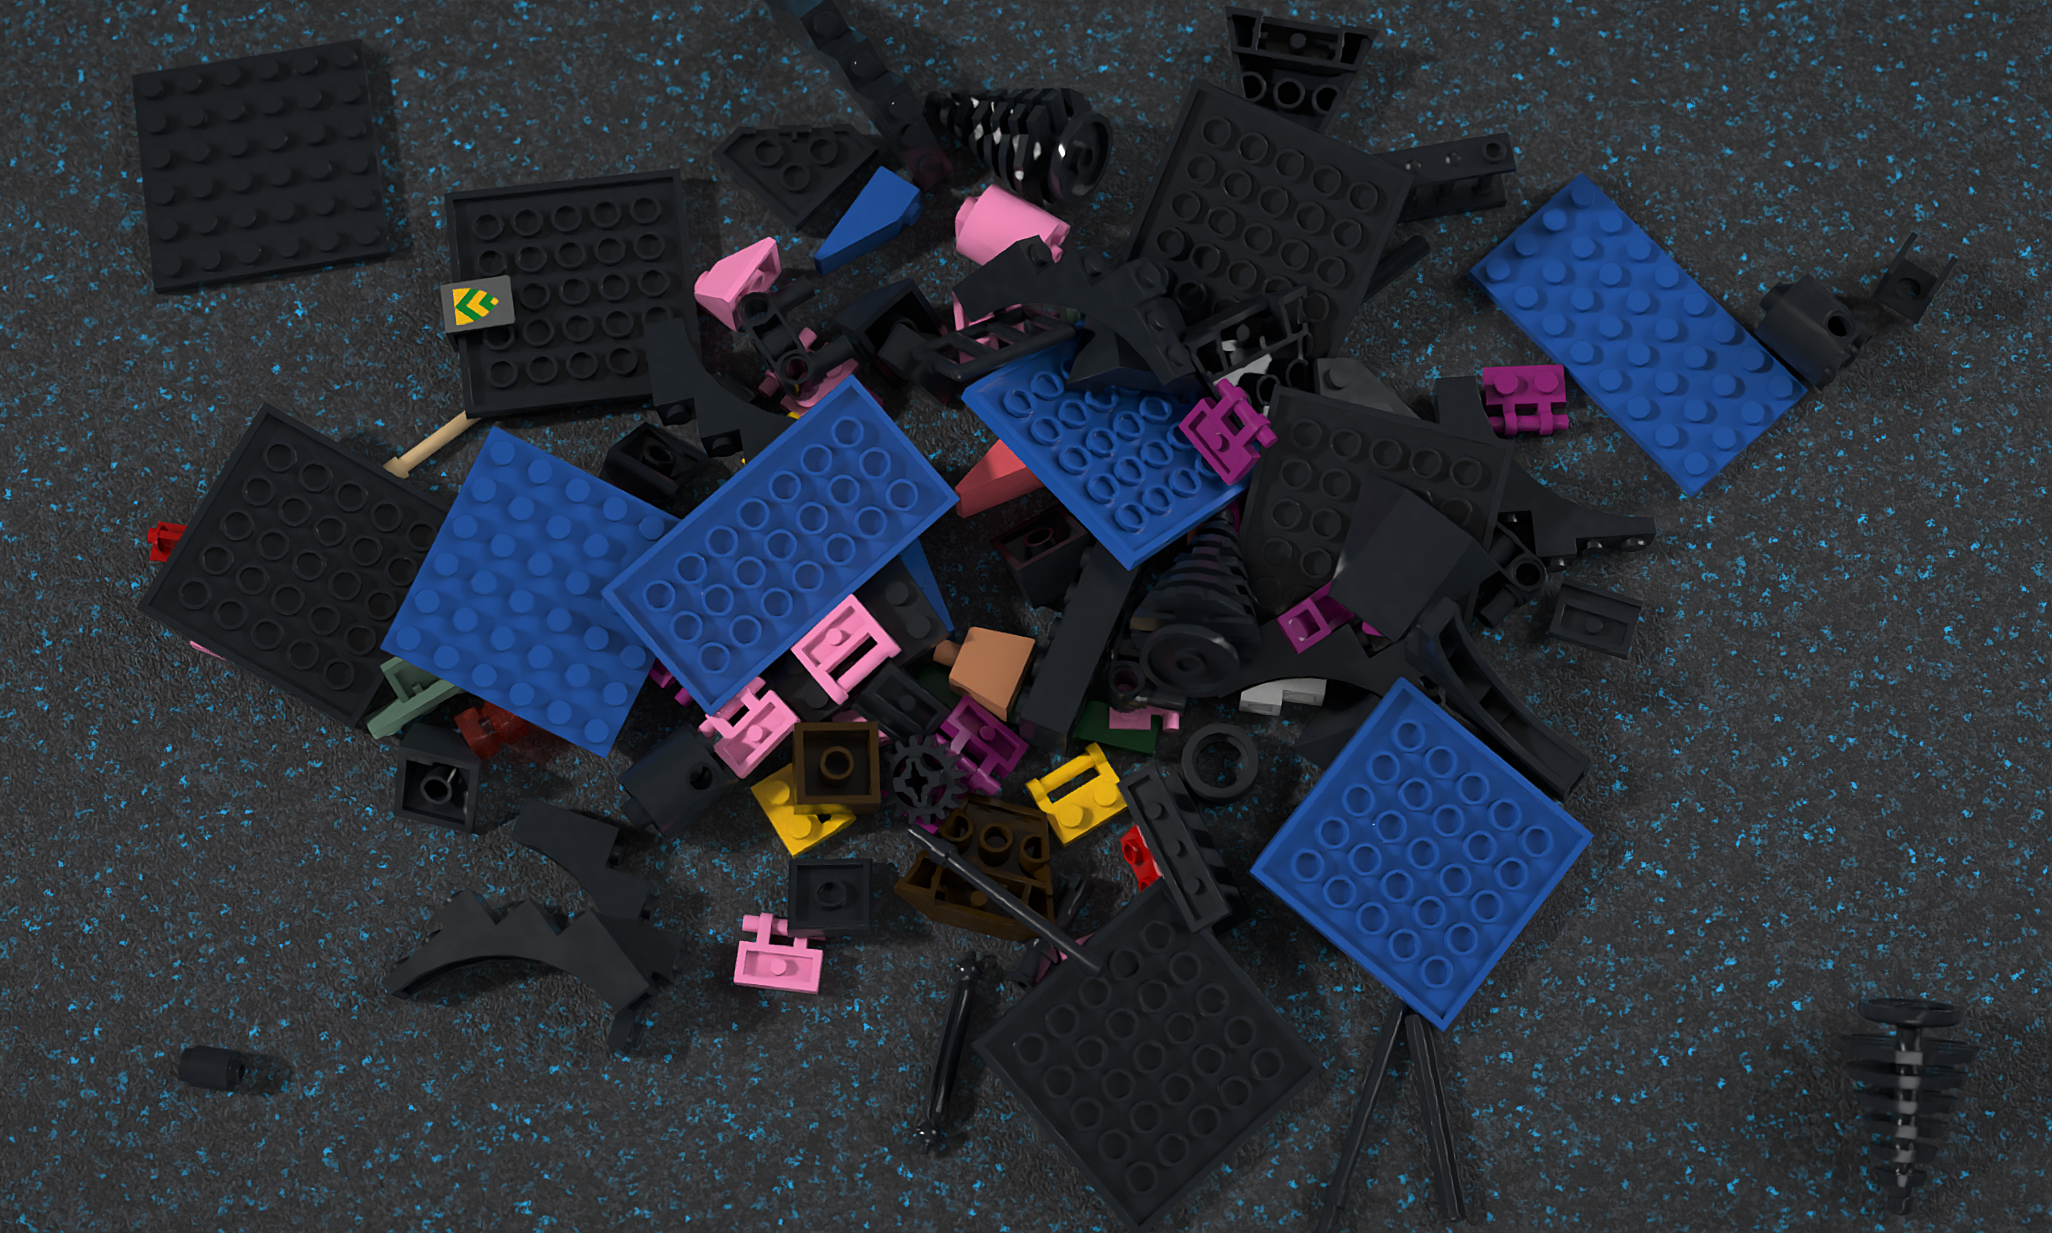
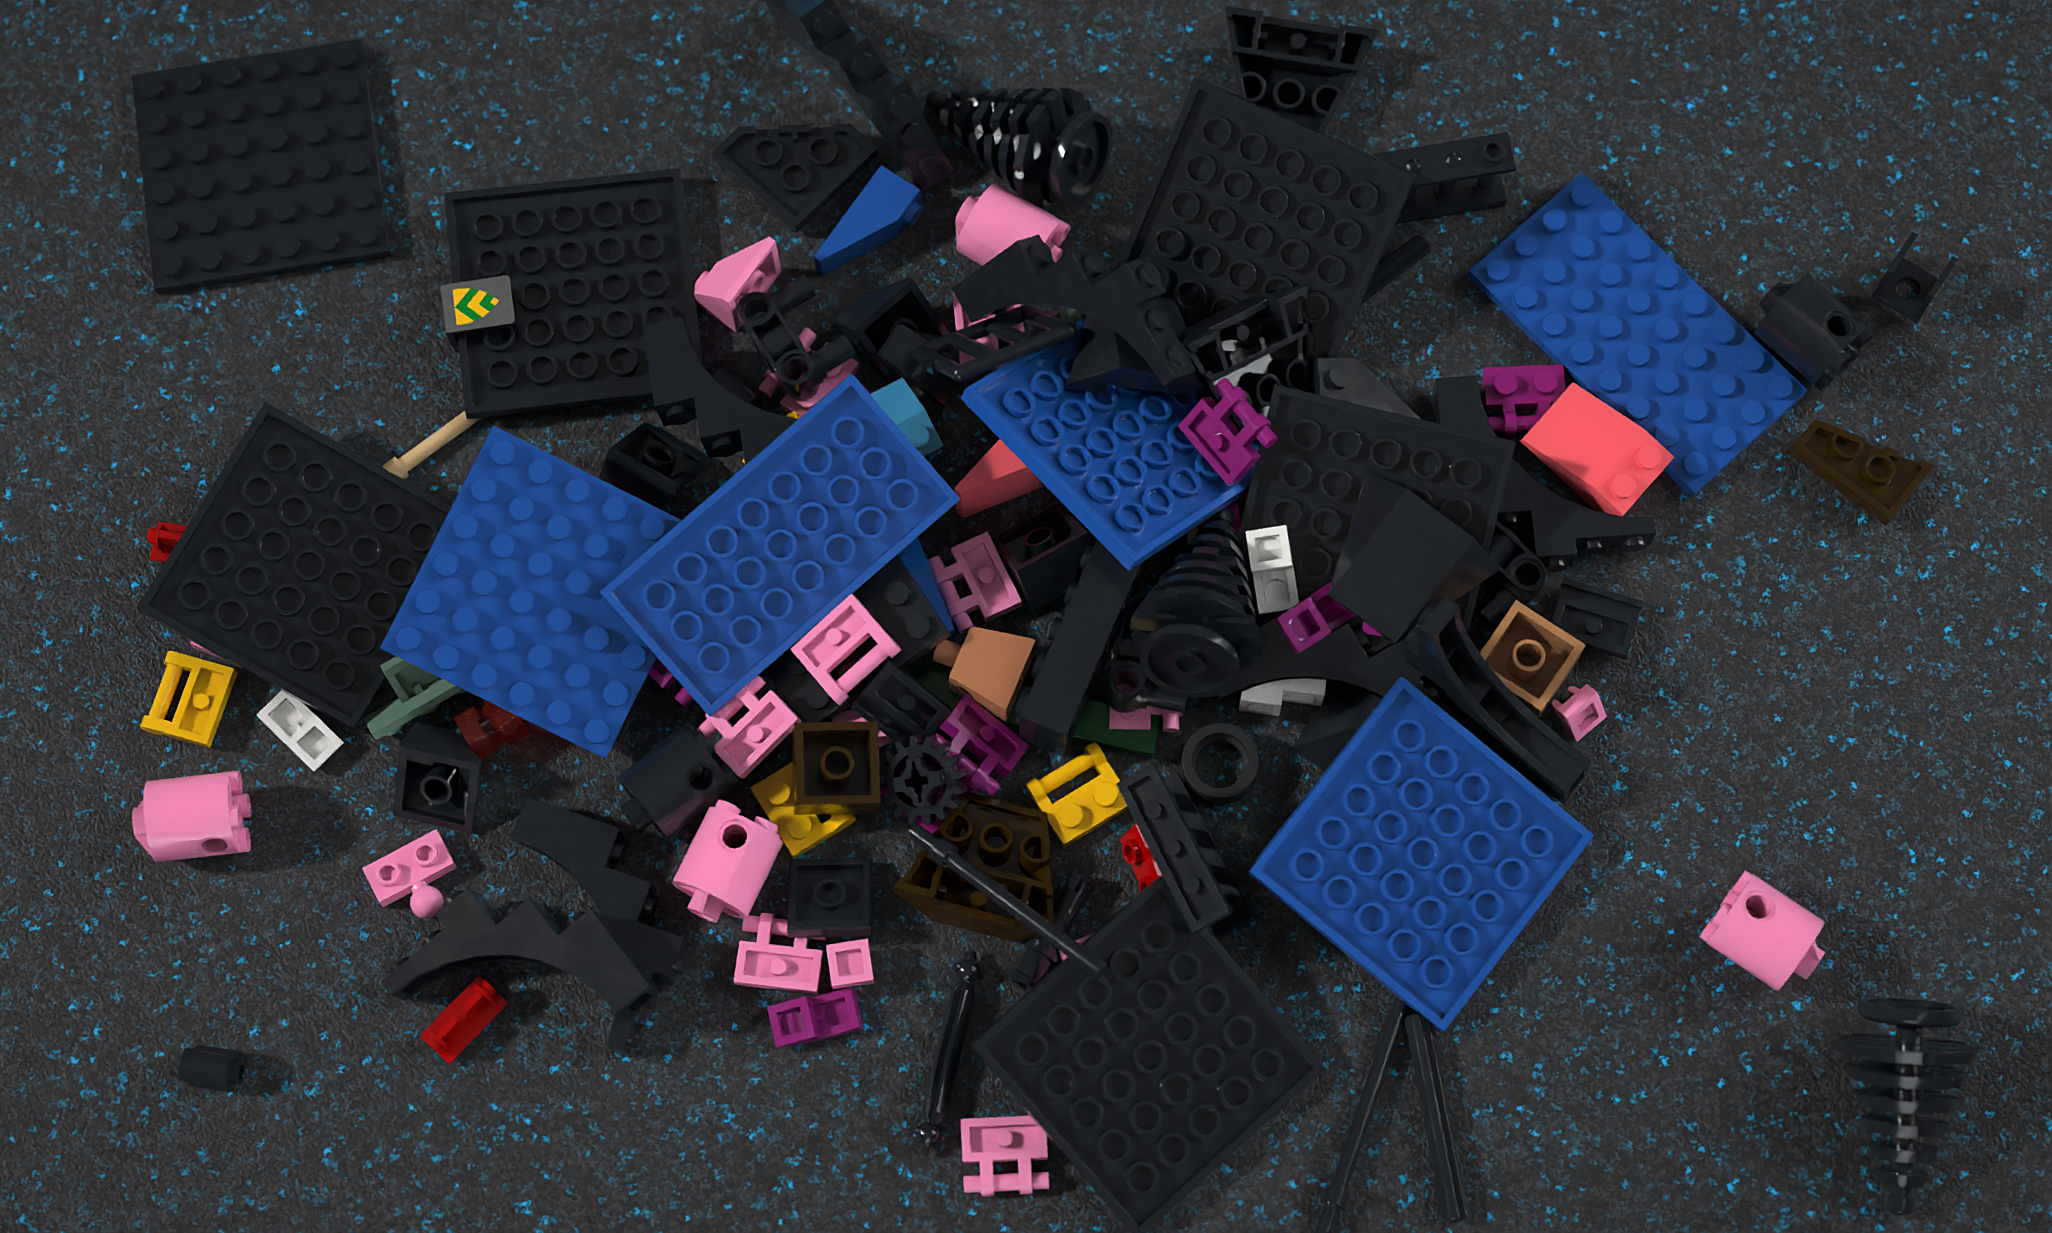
(193, 817): none -> bright pink cylinder
(200, 702): none -> yellow plate
(300, 730): none -> white slope
(410, 871): none -> bright pink plate
(464, 1019): none -> red hinge
(726, 877): none -> bright pink cylinder
(815, 1018): none -> magenta slope
(850, 963): none -> bright pink tile
(908, 415): none -> dark azure slope
(986, 578): none -> bright pink plate
(1003, 1141): none -> bright pink plate
(1272, 569): none -> white slope
(1531, 656): none -> medium nougat brick
(1580, 711): none -> bright pink tile
(1596, 451): none -> coral slope
(1765, 932): none -> bright pink cylinder
(1863, 473): none -> dark brown wing

